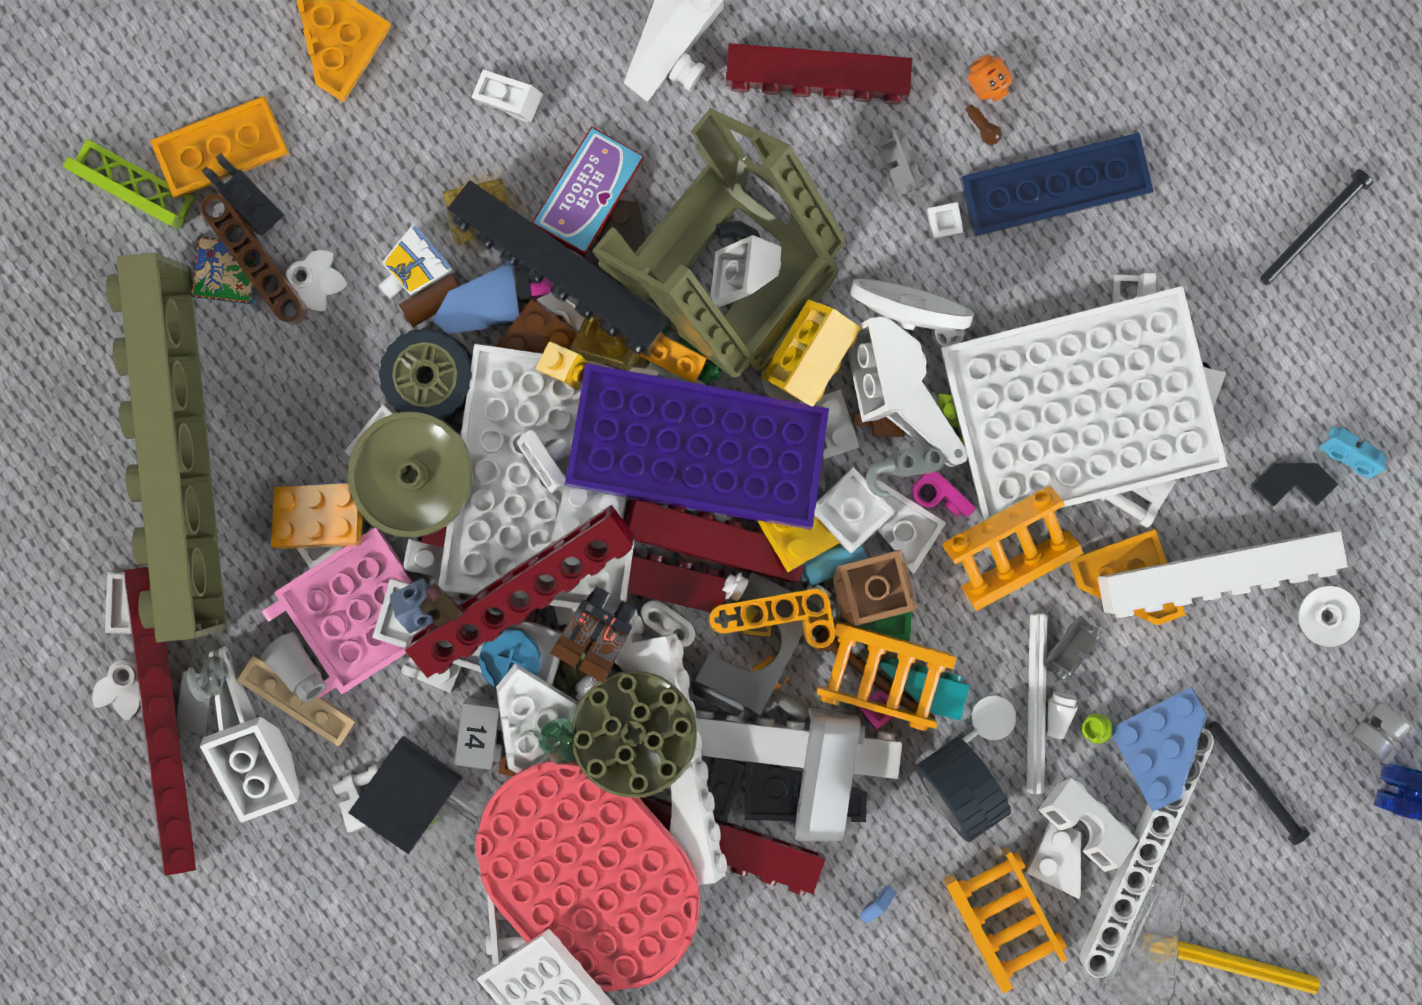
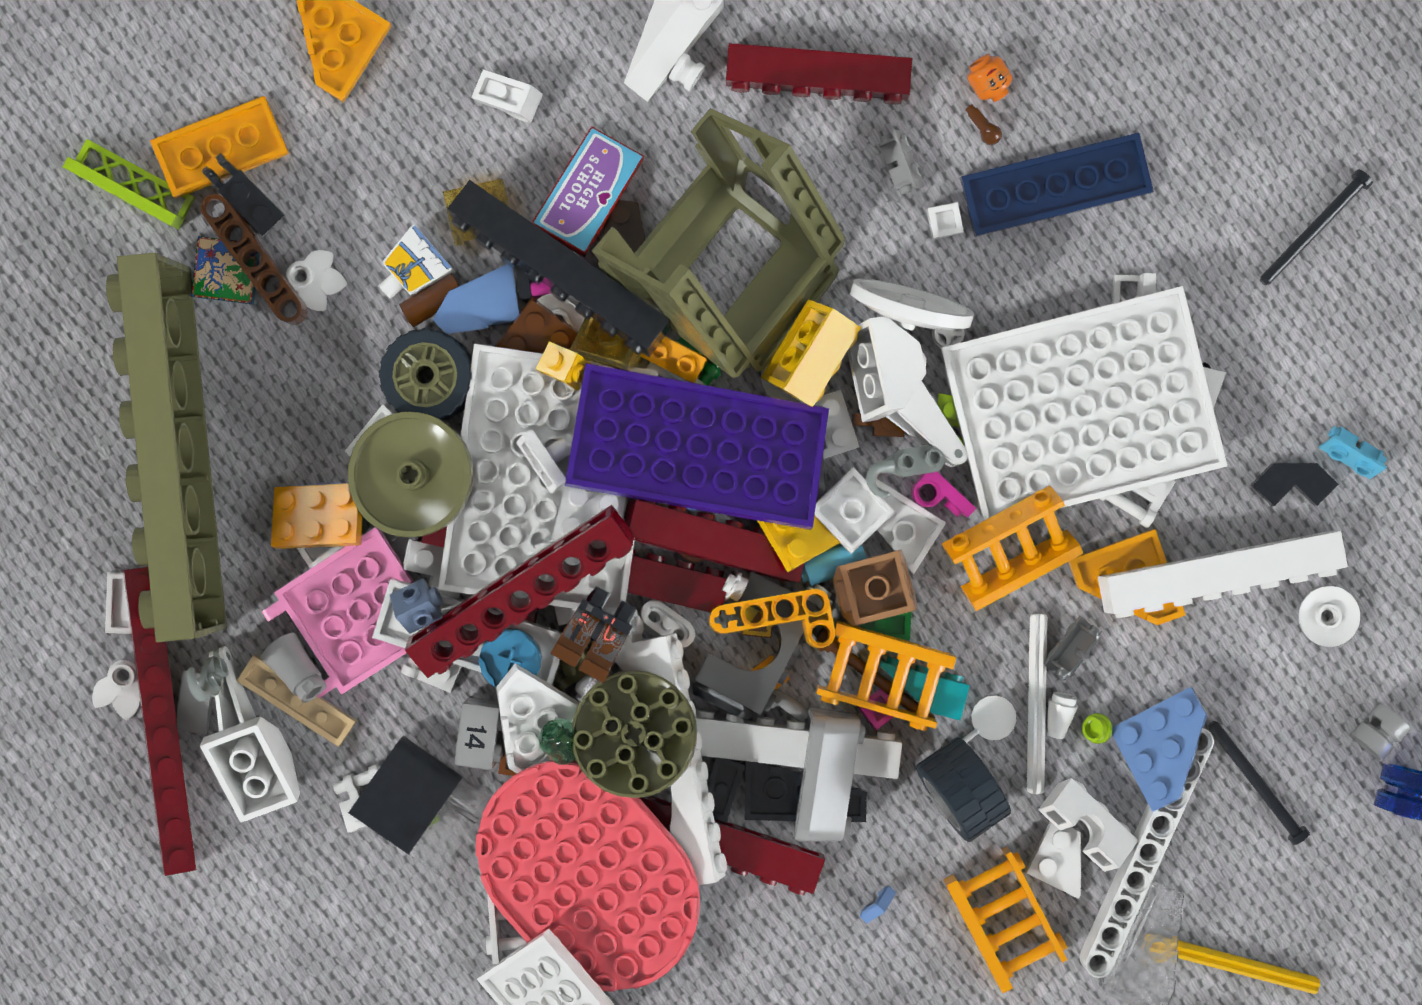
(440, 600): dark brown tile -> none
(734, 229): black arm -> none
(743, 269): white slope -> none

